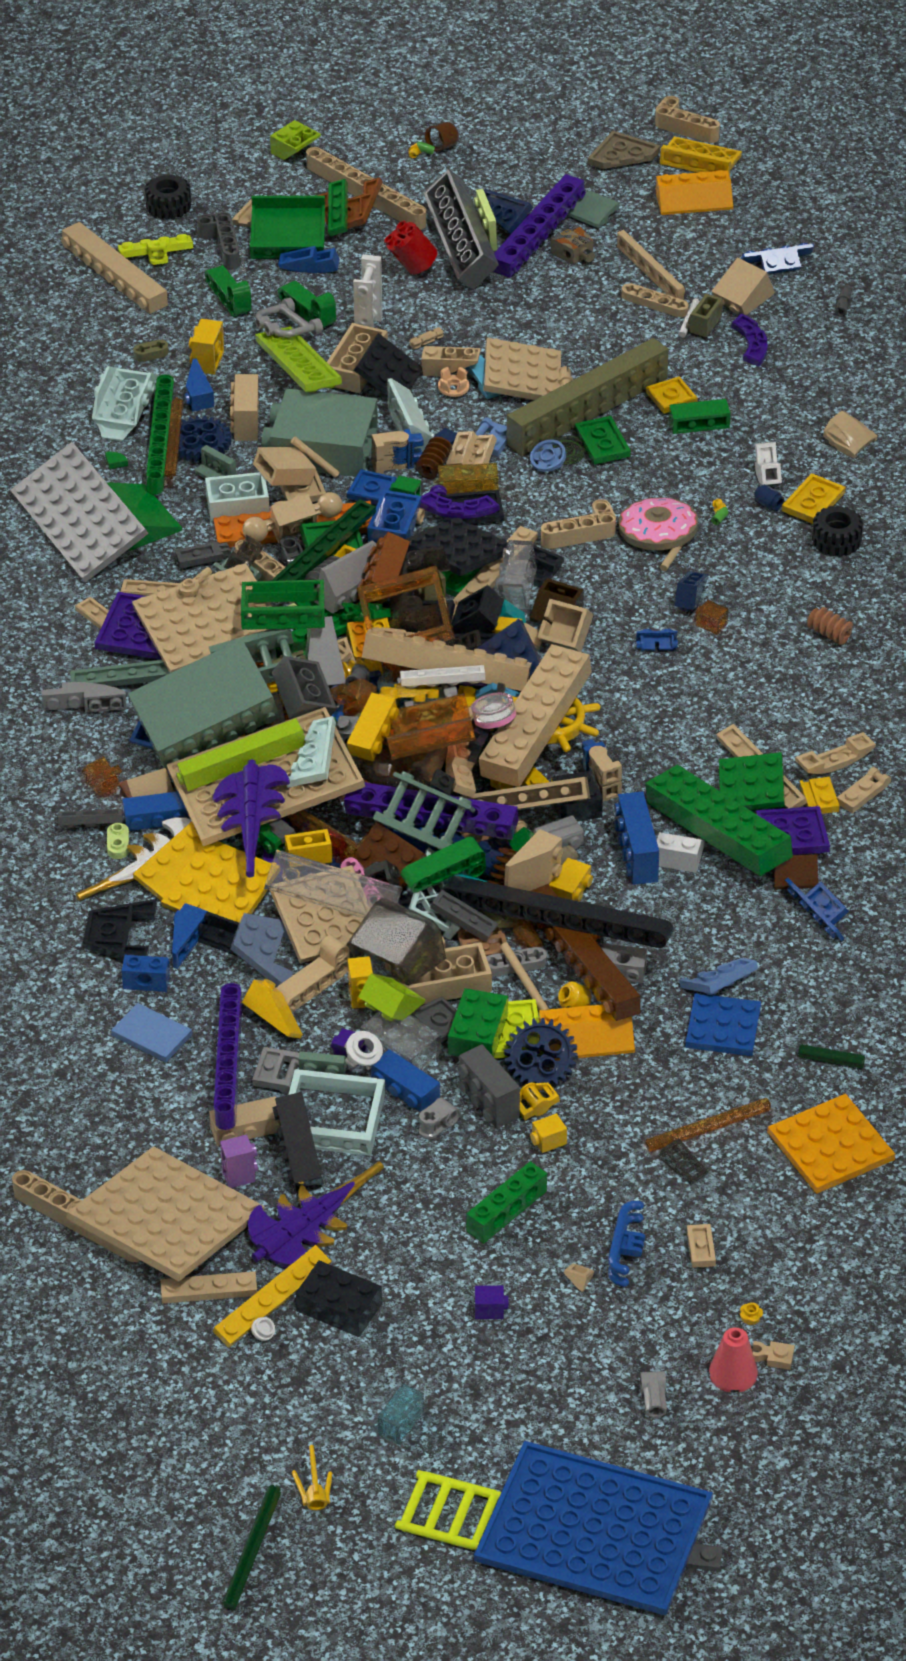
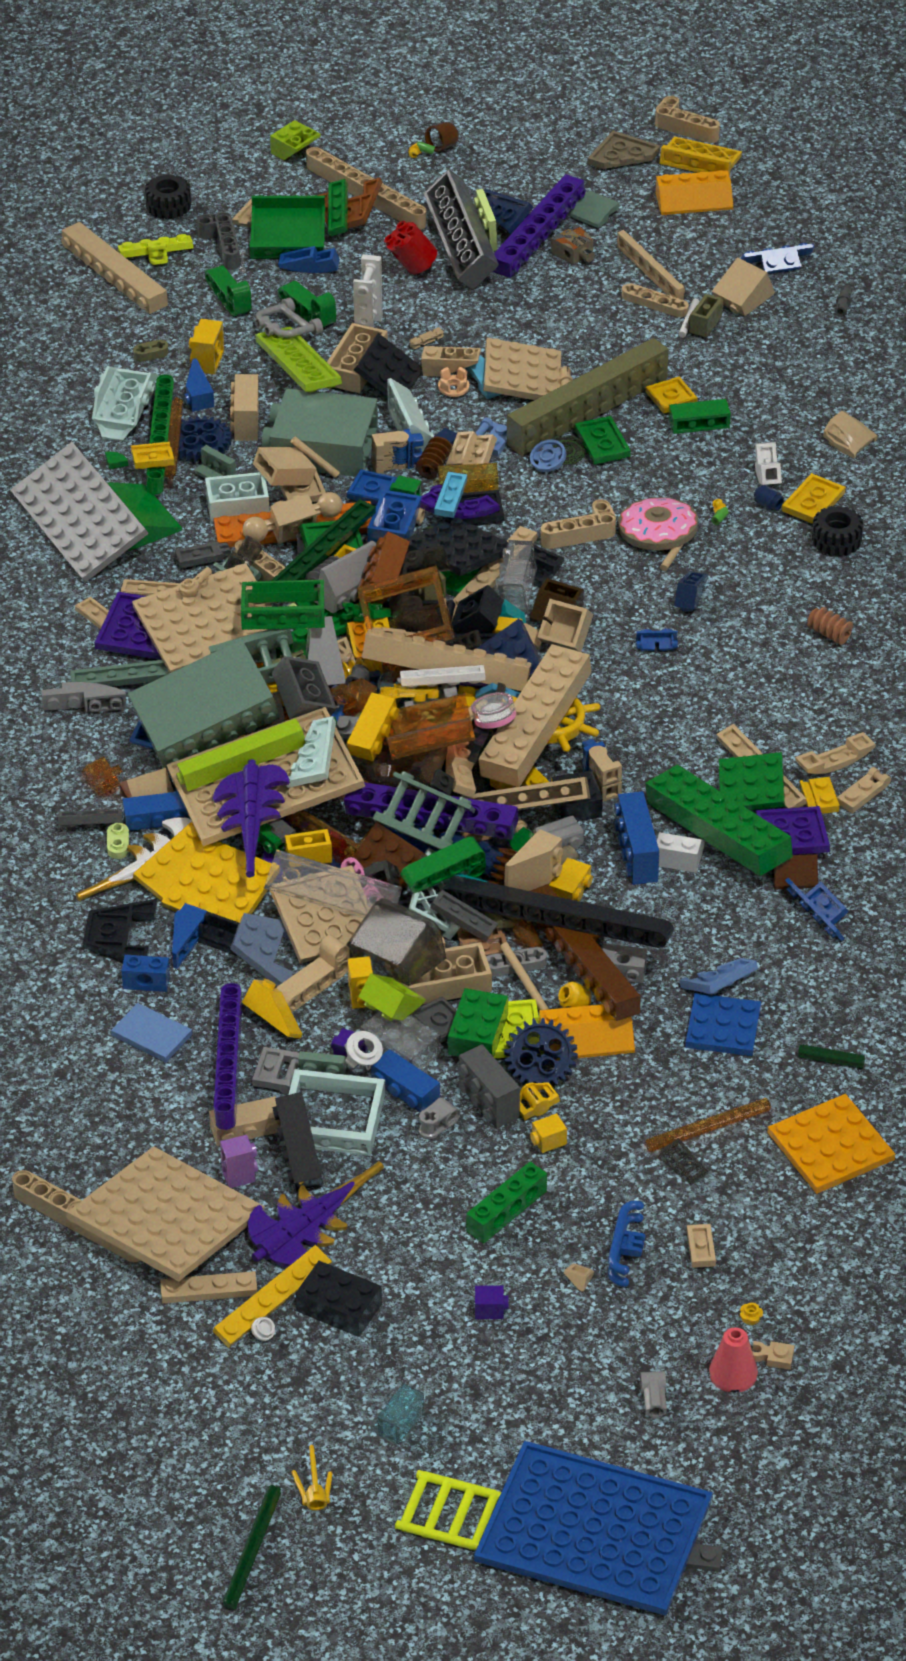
(152, 455): none -> yellow plate
(289, 549): dark grey piece -> none
(450, 494): none -> medium azure plate
(712, 617): clear orange brick -> none
(755, 338): dark purple tile -> none

